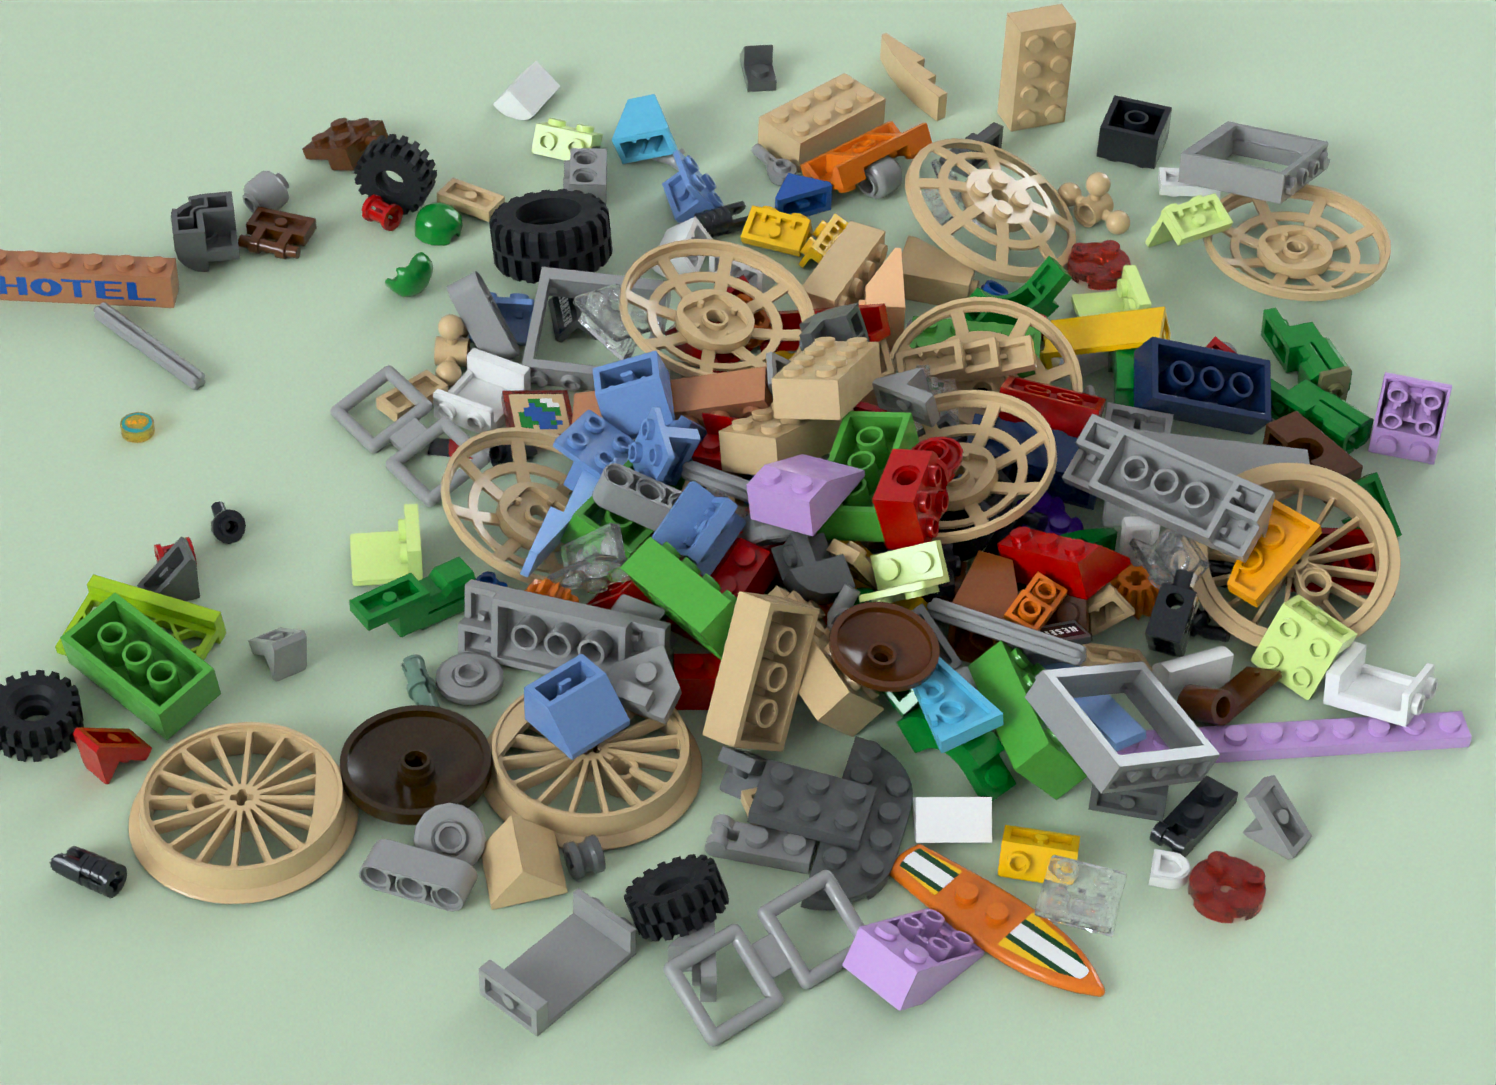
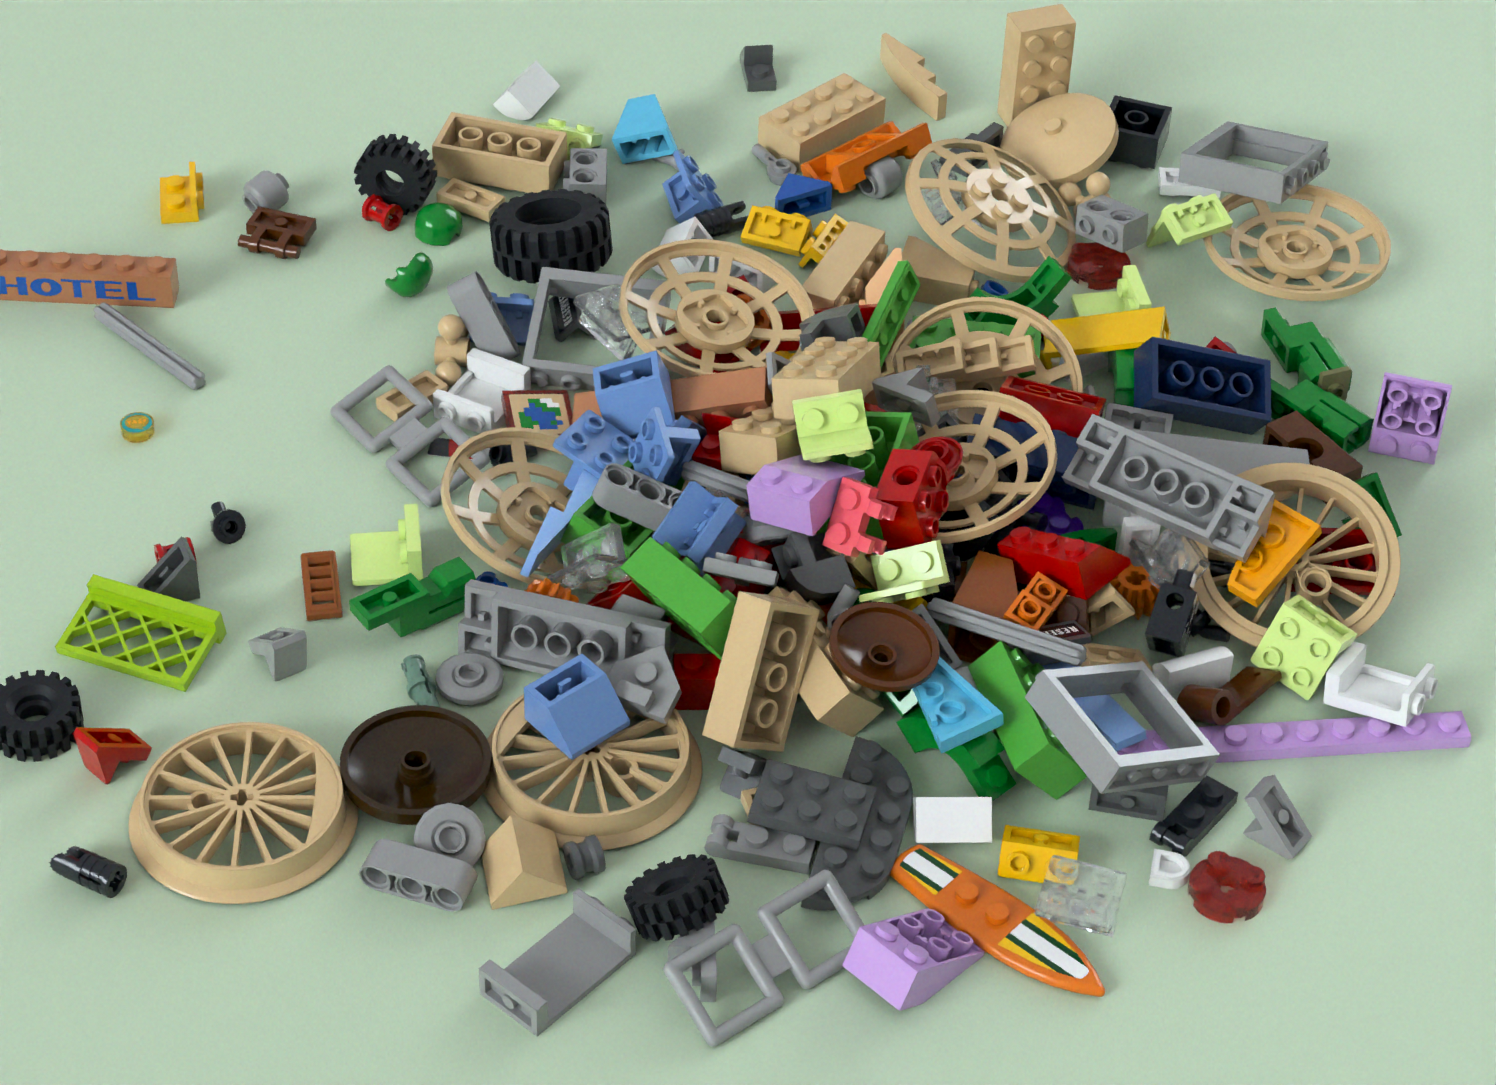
(141, 665): bright green brick -> none
(181, 197): none -> yellow bracket
(205, 230): dark grey brick -> none
(318, 577): none -> dark orange slope
(344, 142): reddish brown plate -> none
(499, 153): none -> tan brick
(743, 572): none -> light grey plate
(832, 425): none -> yellowish green bracket
(851, 516): none -> coral plate
(892, 308): none -> bright green tile
(1063, 137): none -> tan dish
(1111, 223): none -> light grey brick

